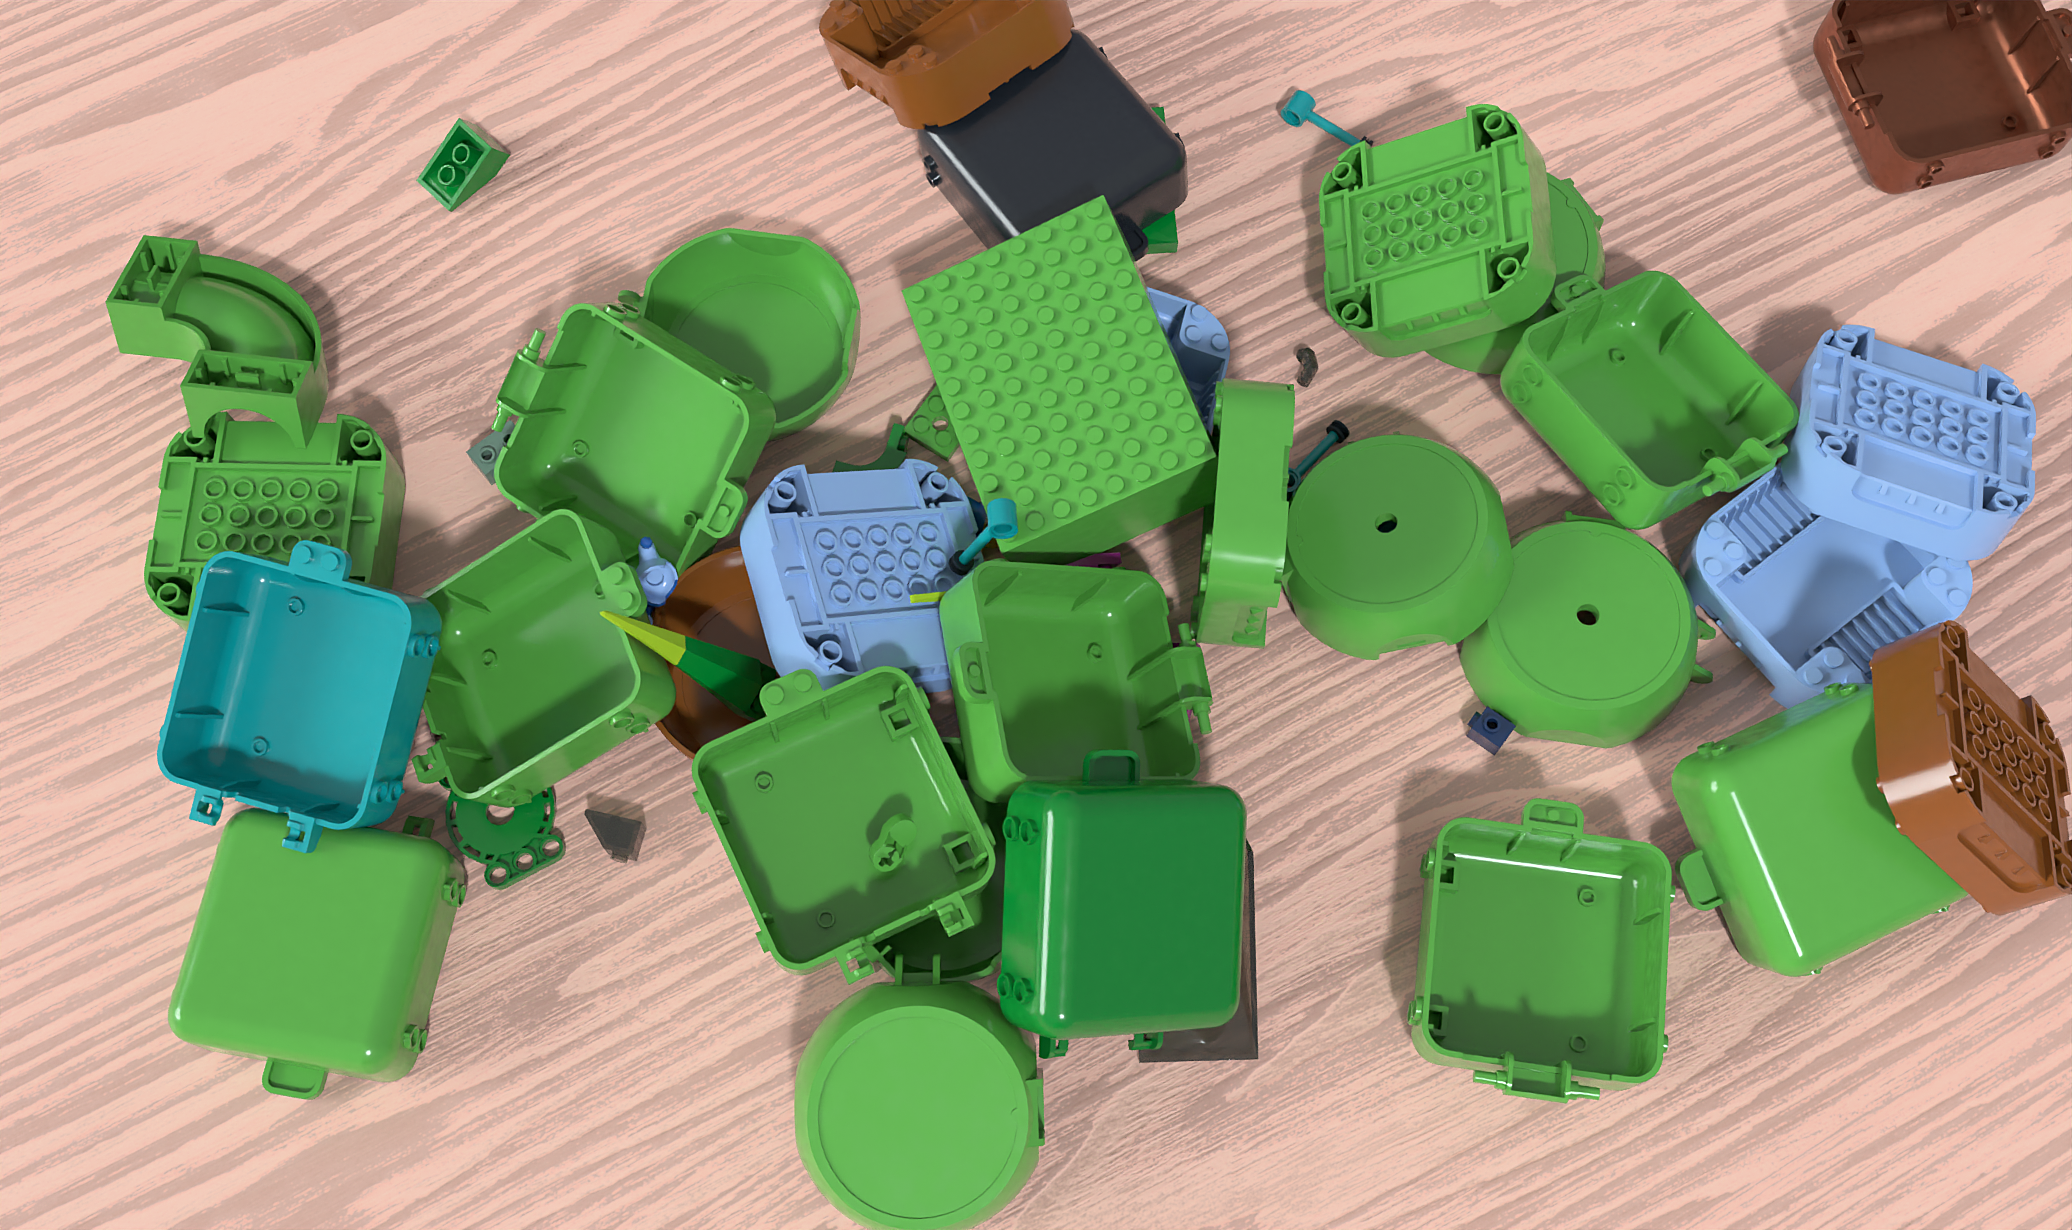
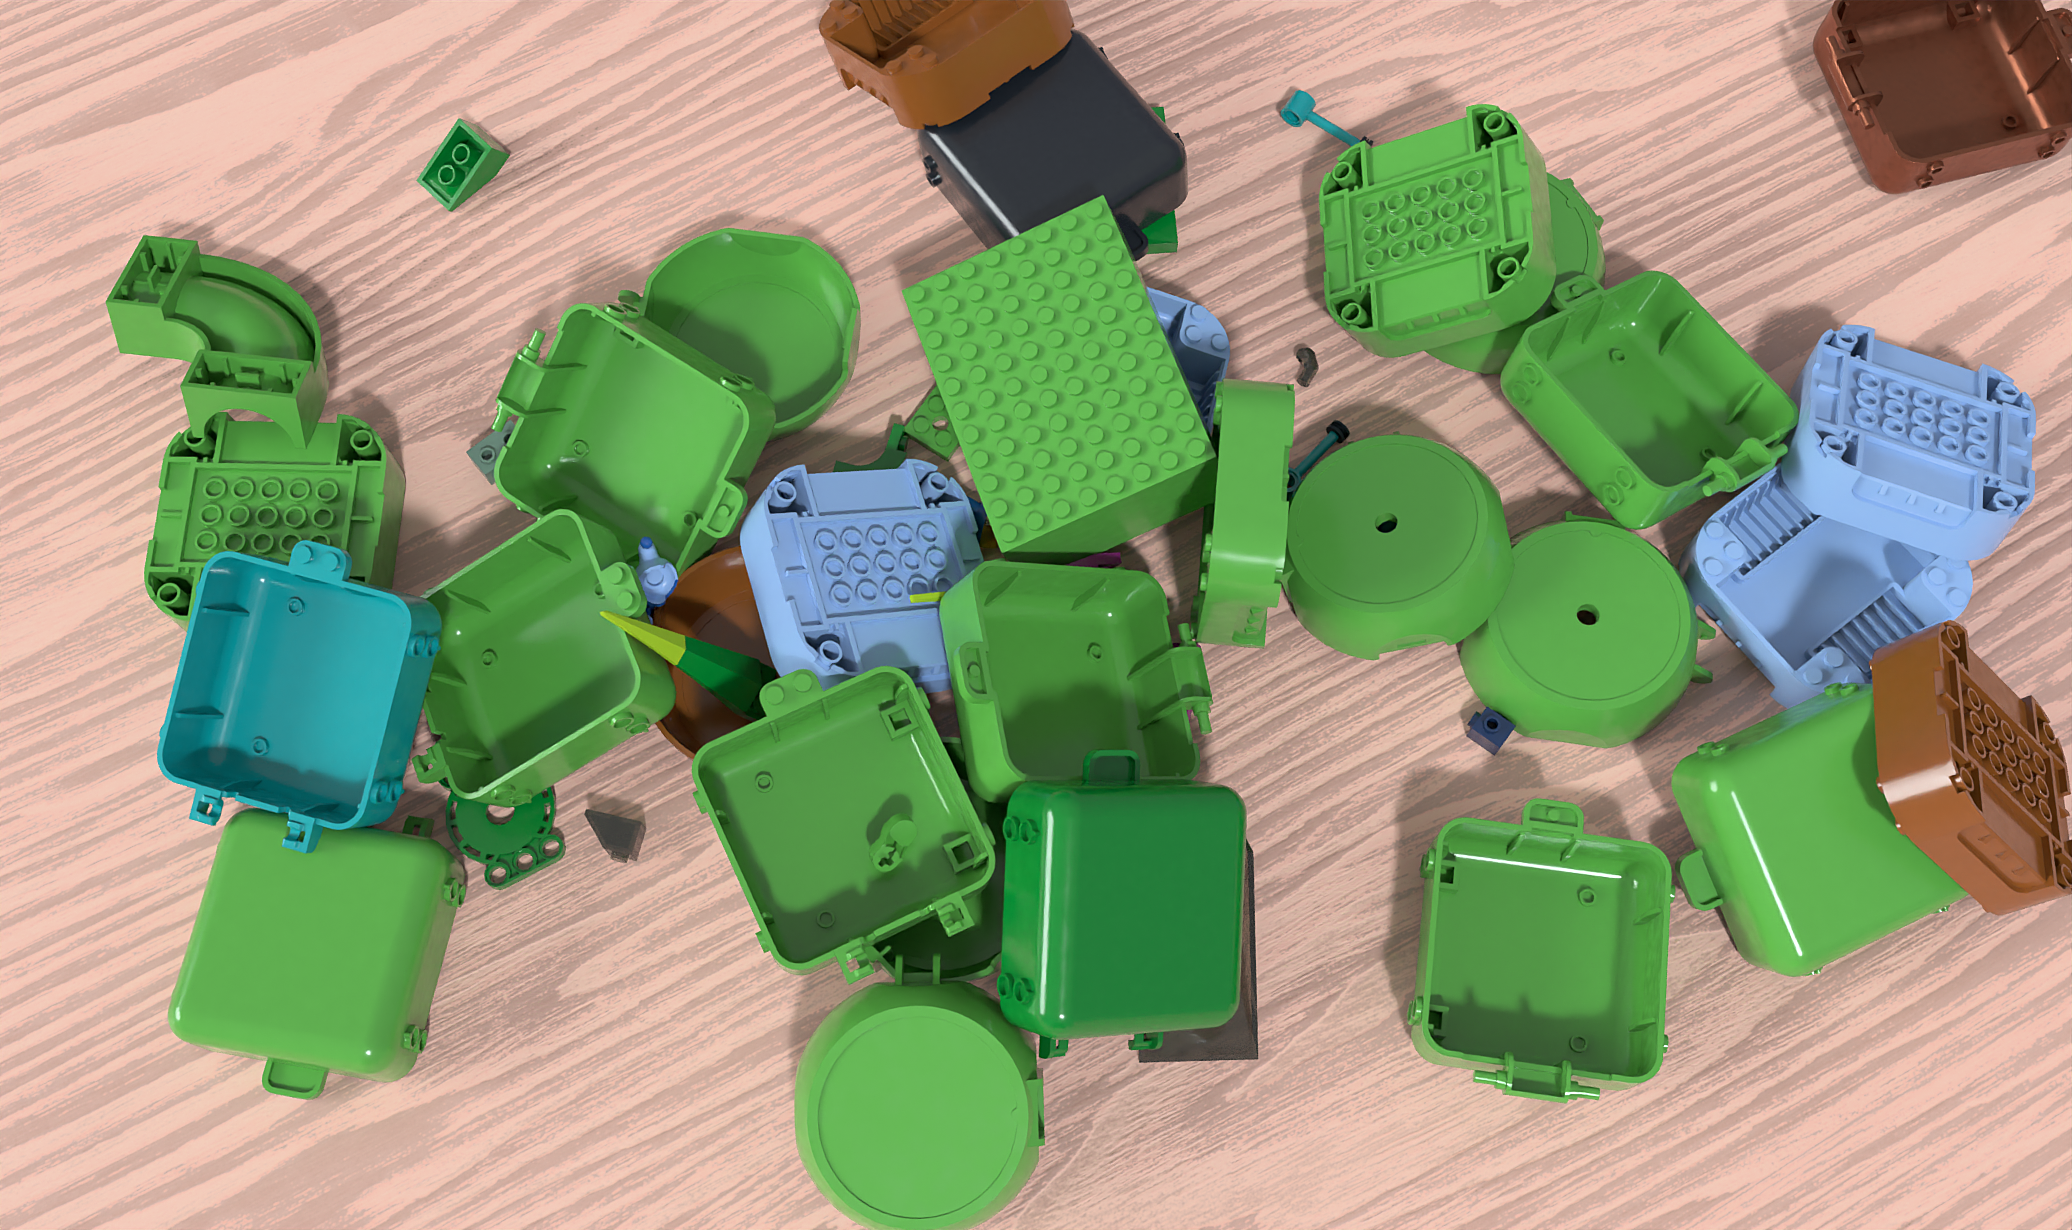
(1001, 525): teal piece -> none

